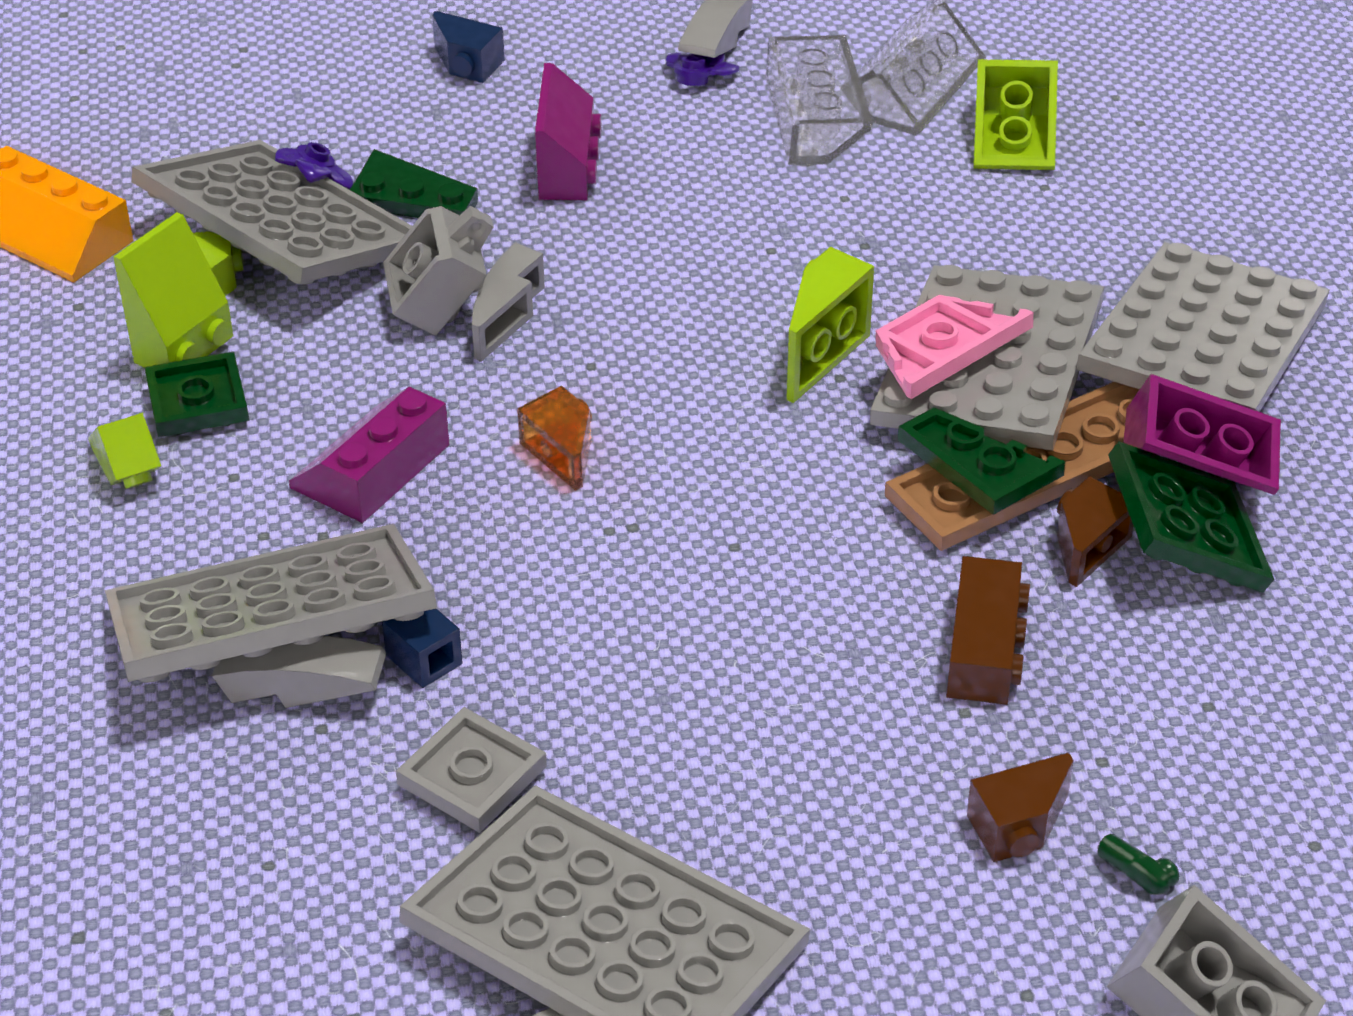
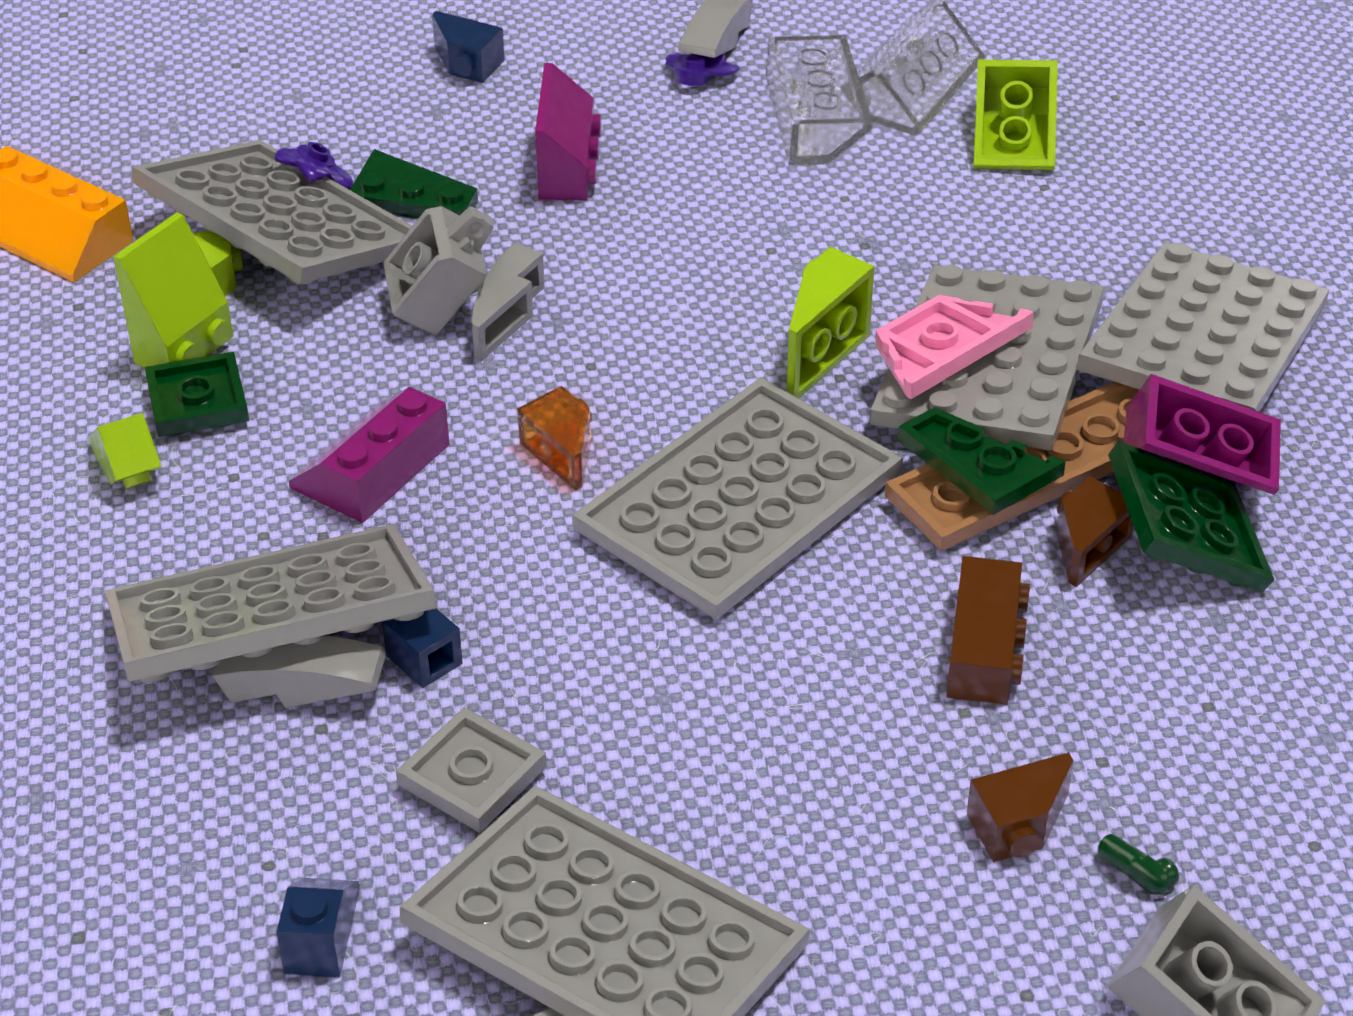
(316, 926): none -> dark blue slope
(737, 496): none -> light grey plate

